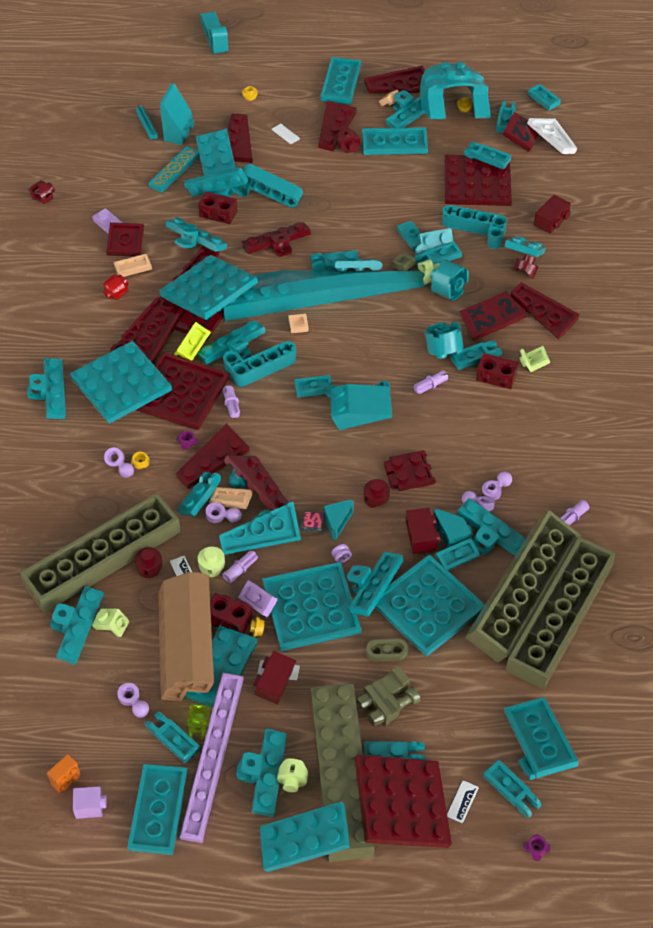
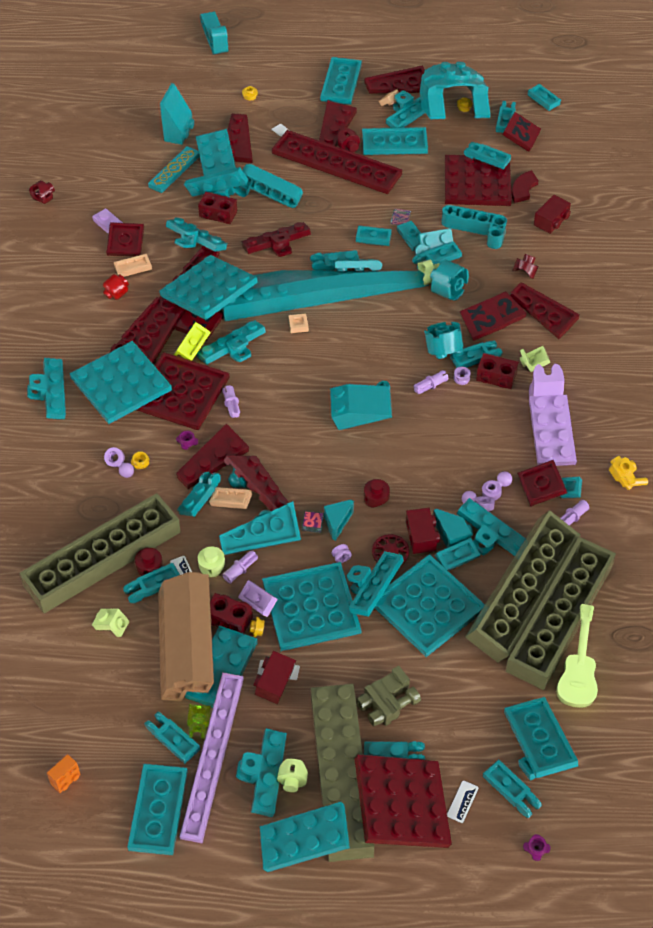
(75, 623): teal plate -> none
(88, 802): lavender brick -> none
(139, 707): lavender plate -> none
(146, 122): teal axle -> none
(149, 583): none -> teal hinge
(233, 514): lavender plate -> none
(260, 365): teal beam -> none
(313, 386): teal hinge -> none
(337, 161): none -> dark red plate
(373, 235): none -> teal plate
(386, 648): olive plate -> none
(390, 547): none -> dark red wheel
(400, 216): none -> clear light blue tile
(403, 262): olive plate -> none
(408, 471): dark red plate -> none
(462, 371): none -> lavender bush
(520, 244): teal plate -> none
(522, 186): none -> dark red tile
(542, 483): none -> dark red tile
(551, 417): none -> lavender hinge
(553, 133): white wing -> none
(573, 486): none -> teal plate
(578, 684): none -> yellowish green piece
(622, 471): none -> yellow piece

